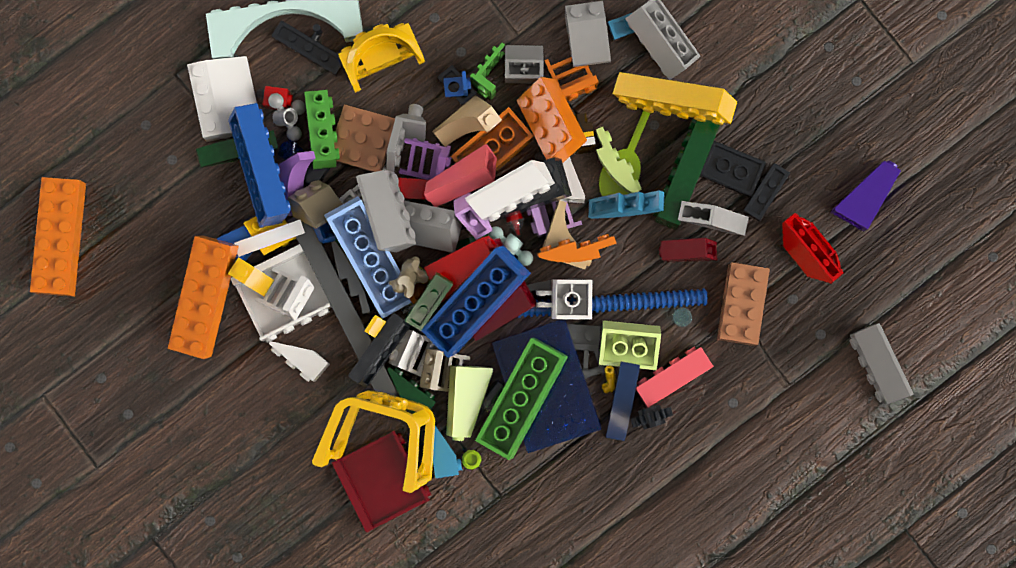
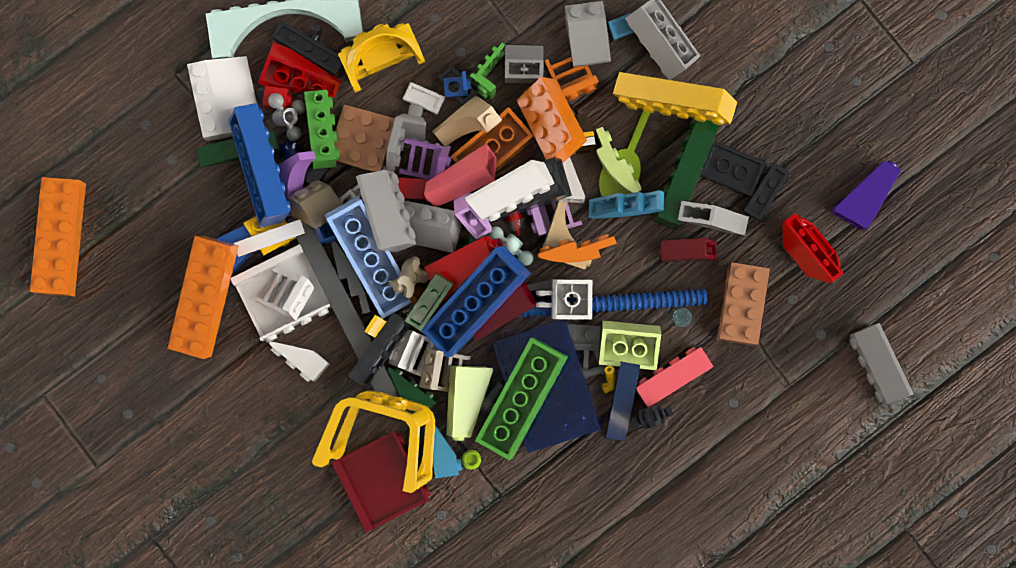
(251, 276): yellow slope -> none
(294, 72): none -> red wedge
(425, 98): none -> white tile

